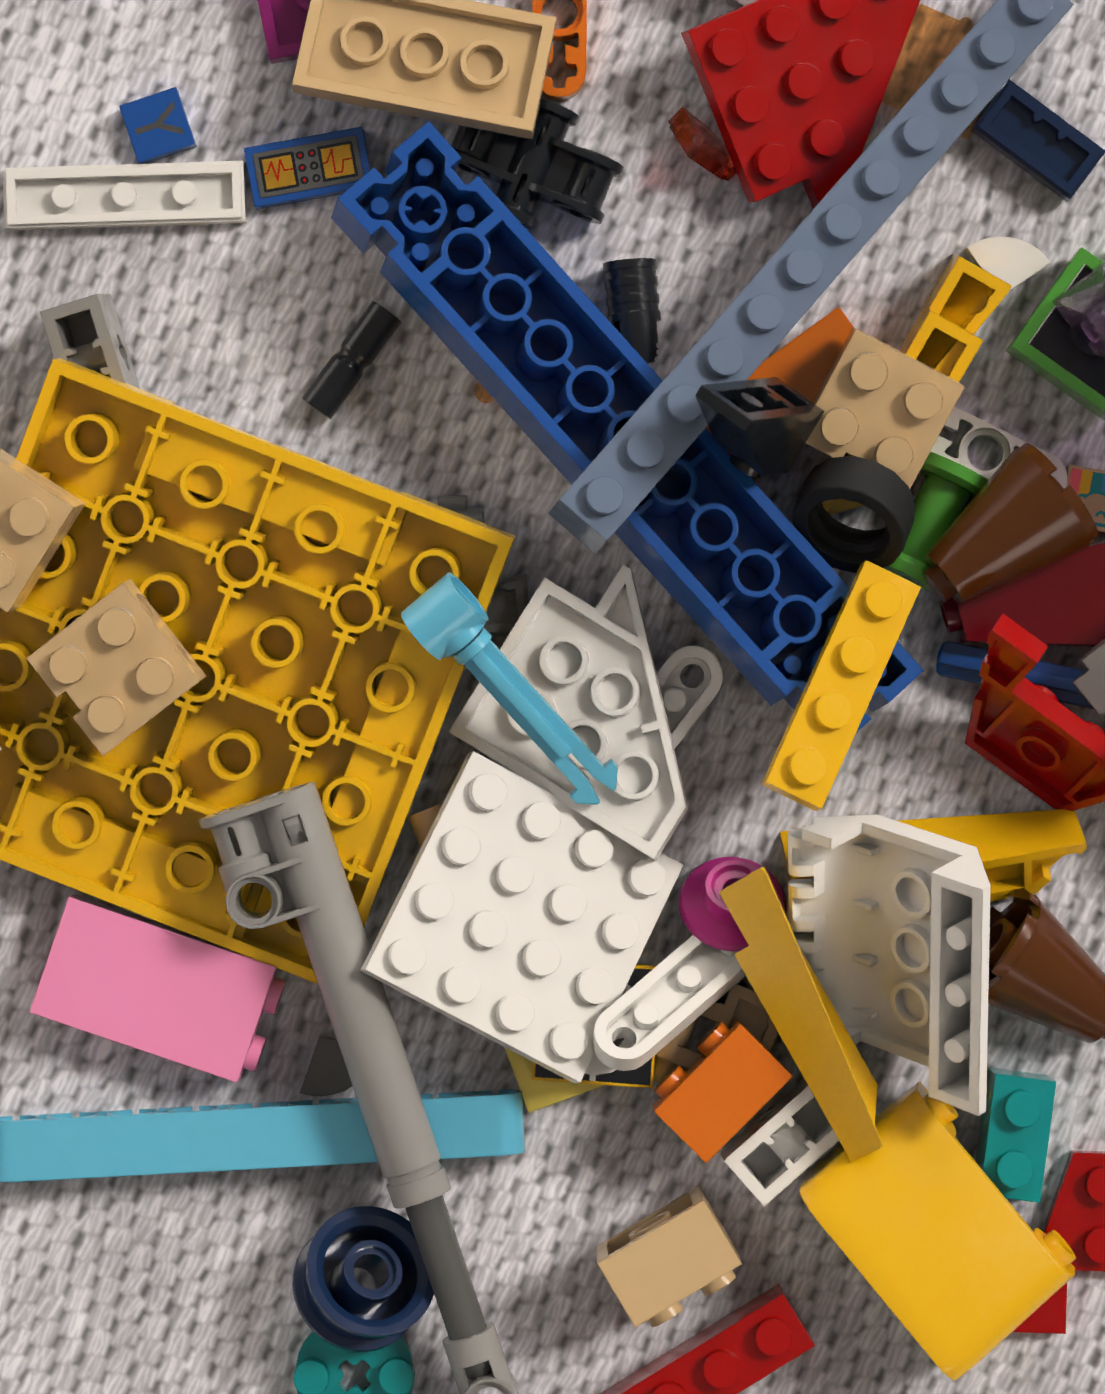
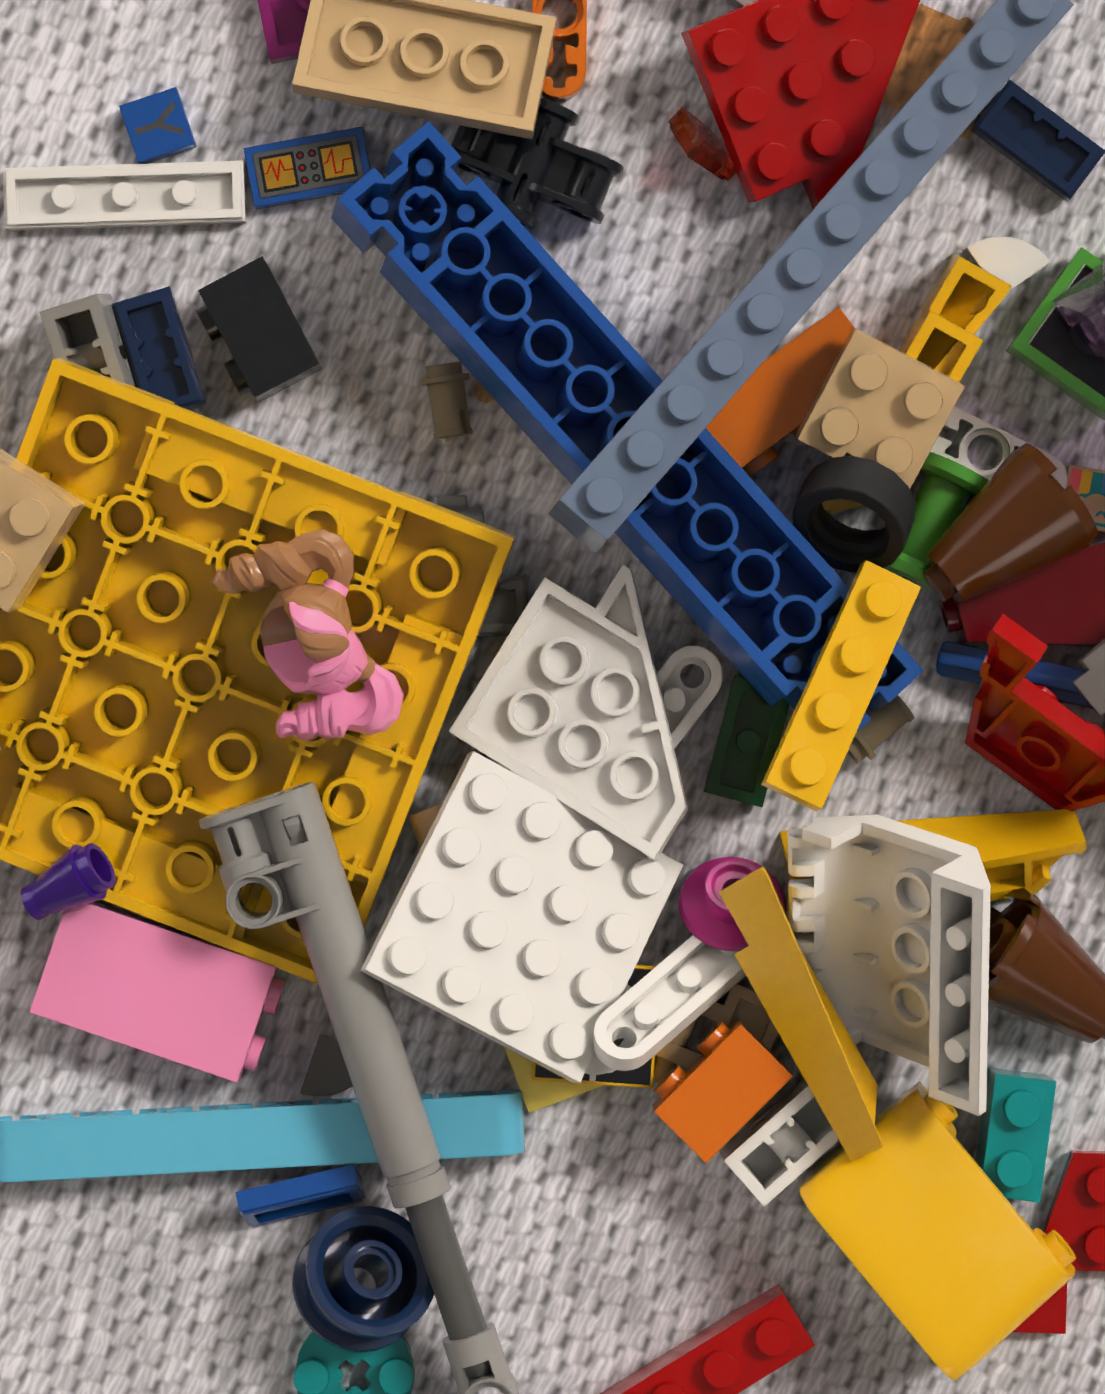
(71, 881): none -> dark purple cone
(117, 666): tan piece -> none
(159, 347): none -> dark blue plate
(258, 329): none -> black brick
(301, 1196): none -> blue tile
(311, 637): none -> hair
(347, 365): black piece -> none
(448, 399): none -> dark tan pin
(452, 623): medium azure piece -> none
(634, 302): black hinge -> none
(668, 1259): tan brick -> none
(745, 744): none -> dark green plate
(758, 423): black slope -> none
(882, 725): none -> dark tan pin

